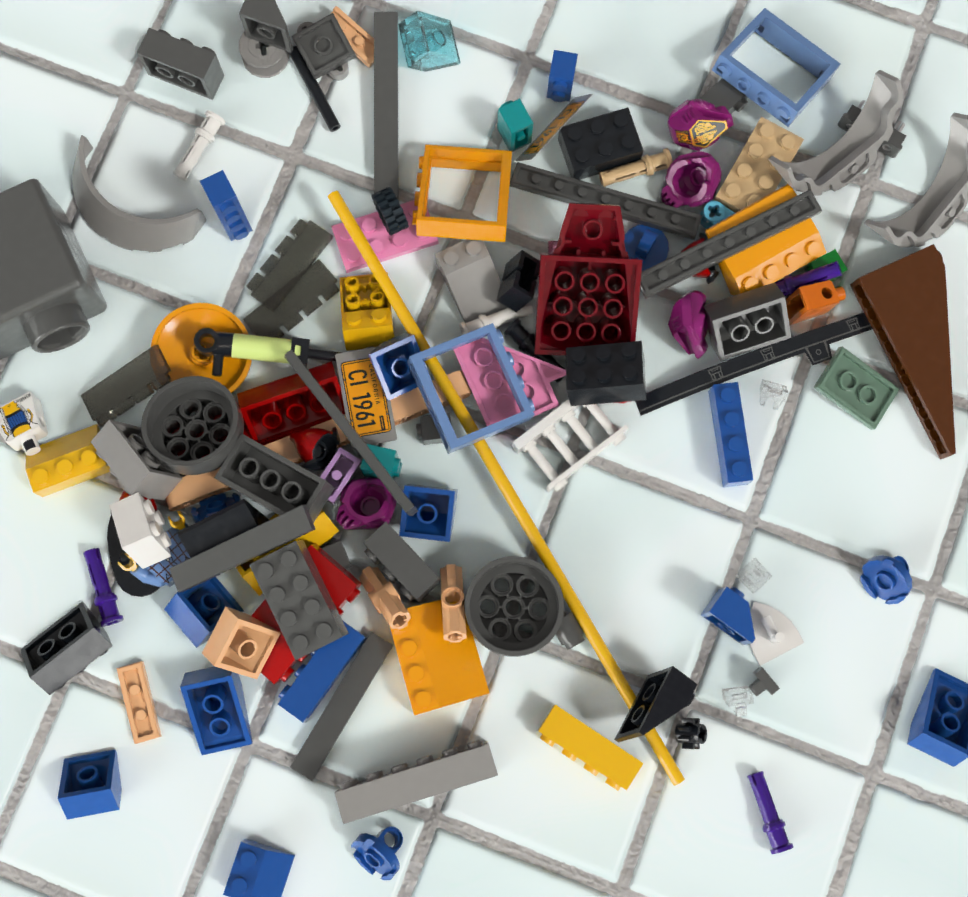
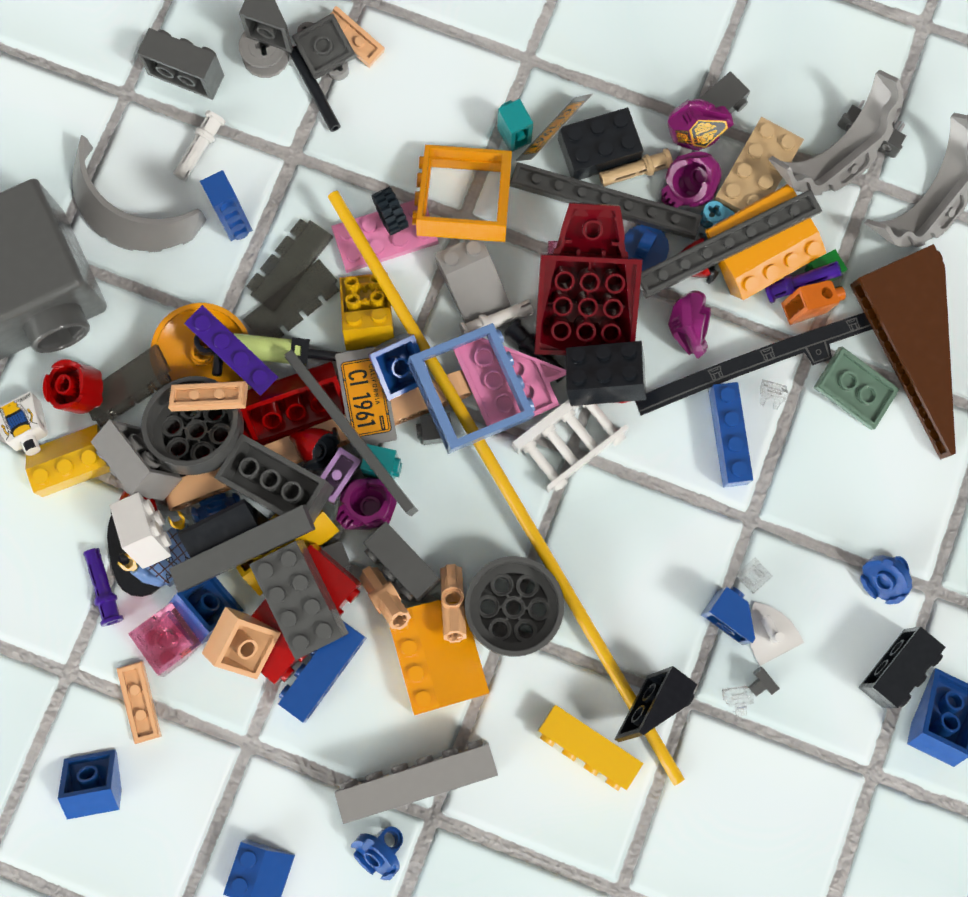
(65, 648): black slope -> none
(73, 387): none -> red brick
(165, 640): none -> clear pink slope
(208, 396): none -> light nougat tile
(216, 709): blue slope -> none
(231, 350): none -> dark purple brick
(341, 706): dark grey tile -> none
(386, 102): dark grey tile -> none
(428, 42): clear light blue slope -> none
(434, 515): blue slope -> none
(519, 281): black piece -> none
(561, 76): blue brick -> none
(570, 631): dark grey brick -> none
(690, 733): black gear -> none
(747, 321): dark grey brick -> none
(772, 824): dark purple pin -> none
(791, 44): medium blue window -> none
(902, 668): none -> black brick

